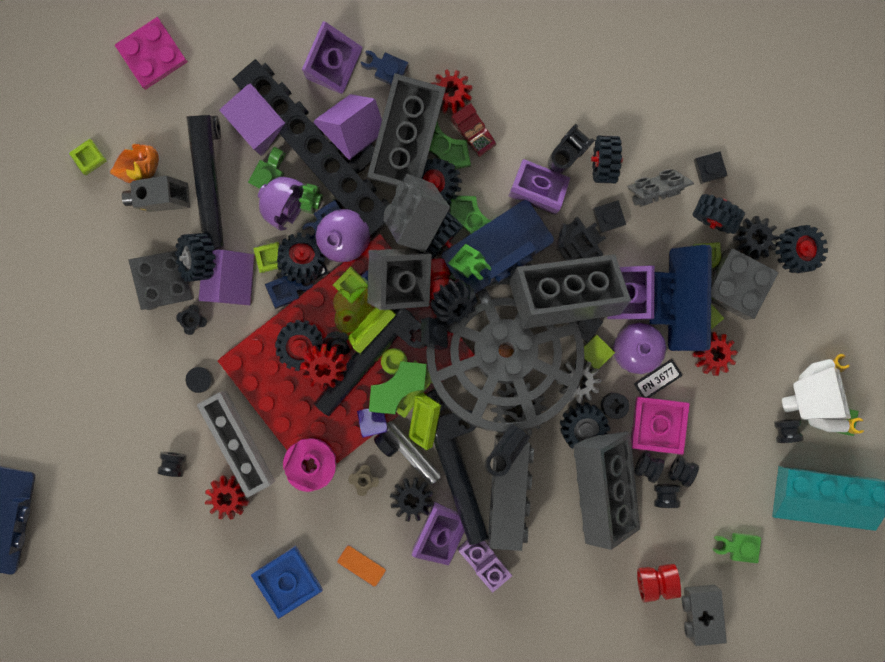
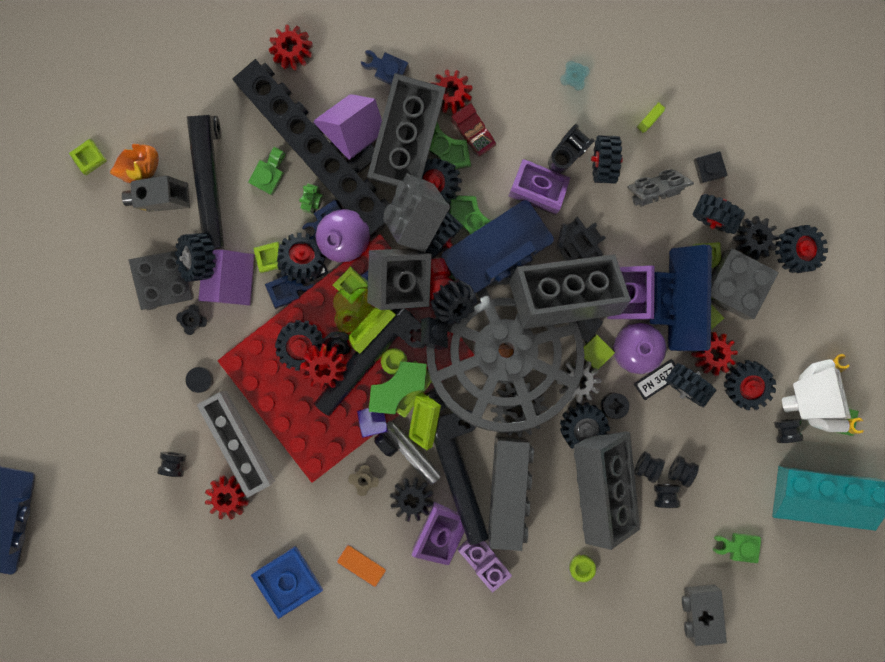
(151, 53): dark pink plate -> none
(253, 118): medium lavender slope -> none
(280, 201): medium lavender cylinder -> none
(281, 46): none -> red gear
(316, 478): dark pink plate -> none
(331, 58): medium lavender slope -> none
(469, 261): bright green plate -> none
(508, 449): black piece -> none
(580, 70): none -> clear light blue plate
(582, 568): none -> lime tile
(609, 216): black plate -> none
(652, 116): none -> lime tile
(659, 425): dark pink plate -> none
(660, 582): red wheel -> none
(690, 385): none -> black wheel
(749, 385): none -> black wheel

